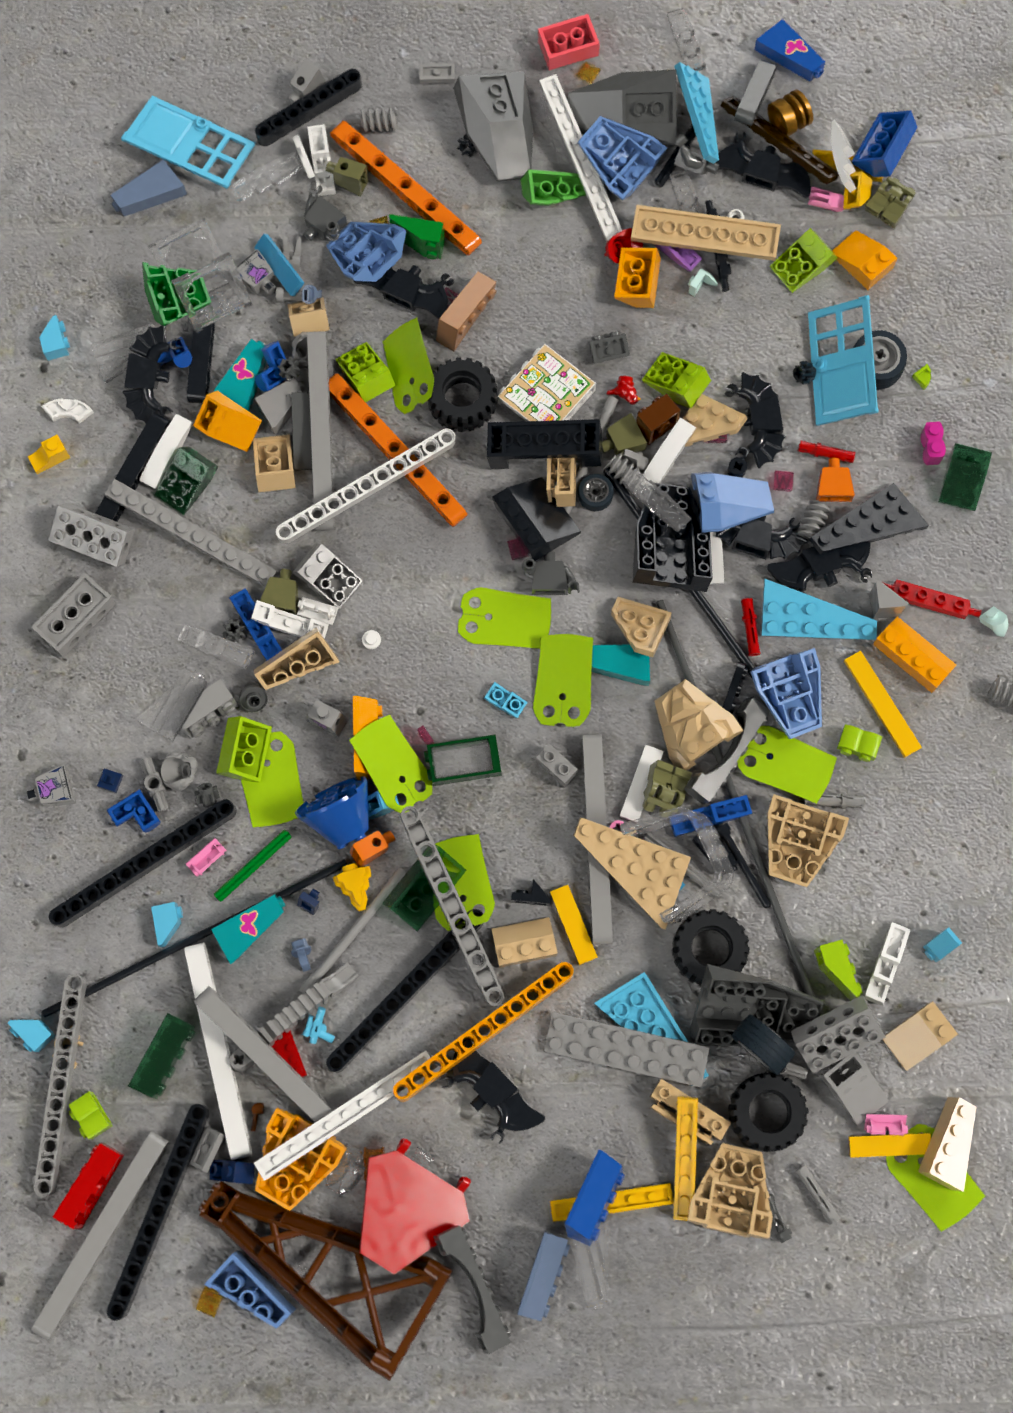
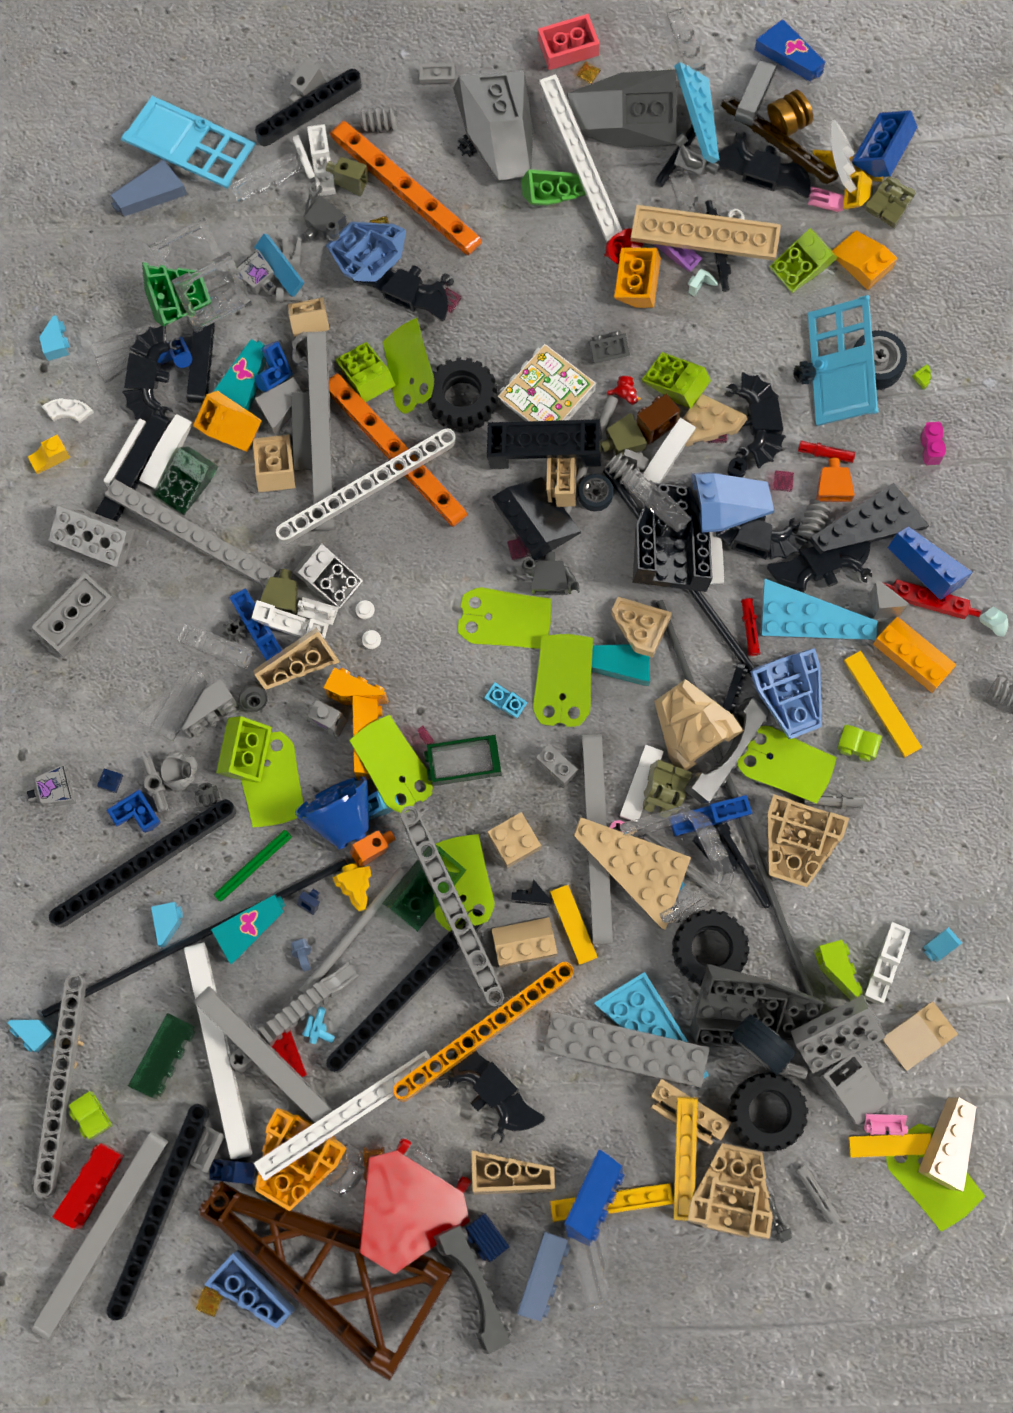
(116, 466): none -> white tile
(206, 857): bright pink hinge -> none
(257, 1108): reddish brown hand -> none
(289, 368): dark grey gear -> none
(310, 294): sand blue piece -> none
(343, 687): none -> light orange slope
(365, 609): none -> white plate
(422, 235): green slope -> none
(465, 310): medium nougat wedge -> none
(487, 1238): none -> dark blue brick
(505, 1176): none -> tan wedge
(514, 840): none -> tan brick
(620, 155): medium blue wedge -> none
(929, 563): none -> blue wedge
(964, 476): clear green slope -> none

